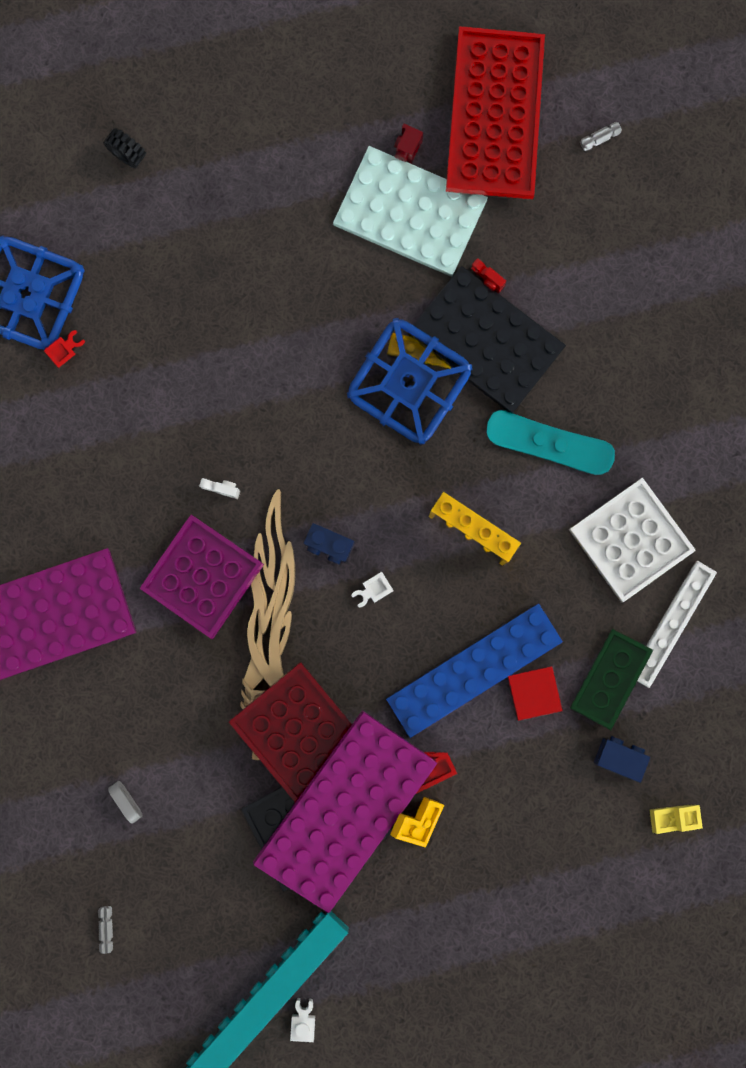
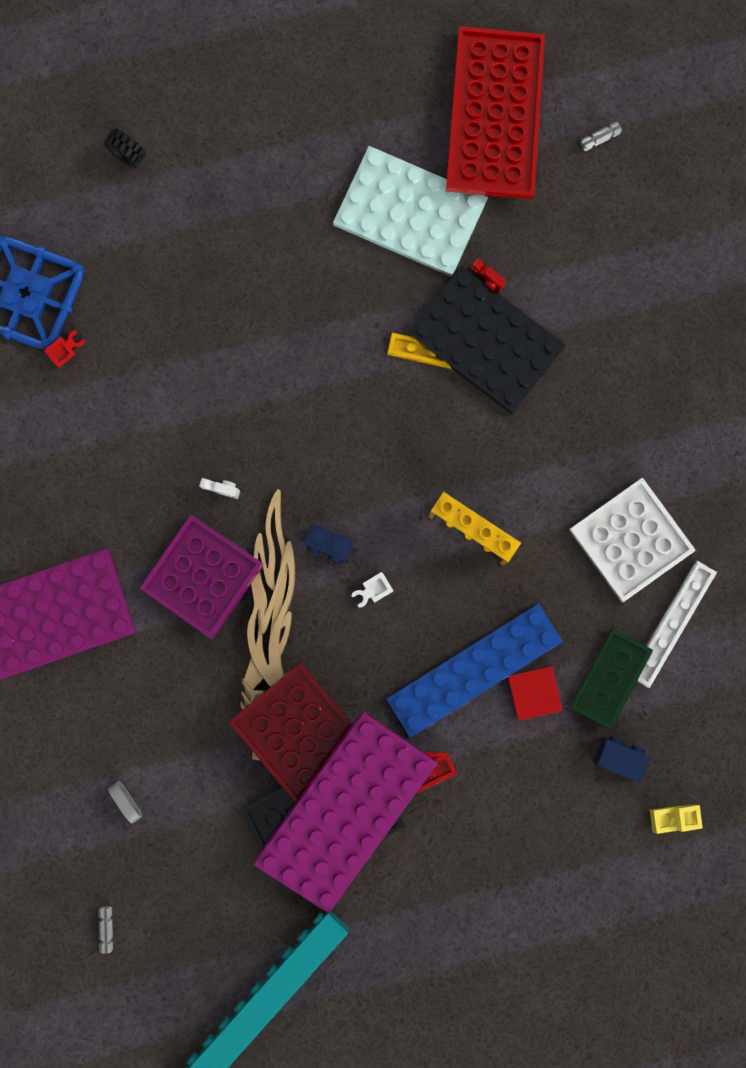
(303, 1024): white plate -> none
(408, 143): dark red brick -> none
(418, 829): yellow plate -> none
(423, 377): blue plate -> none
(550, 443): teal piece -> none

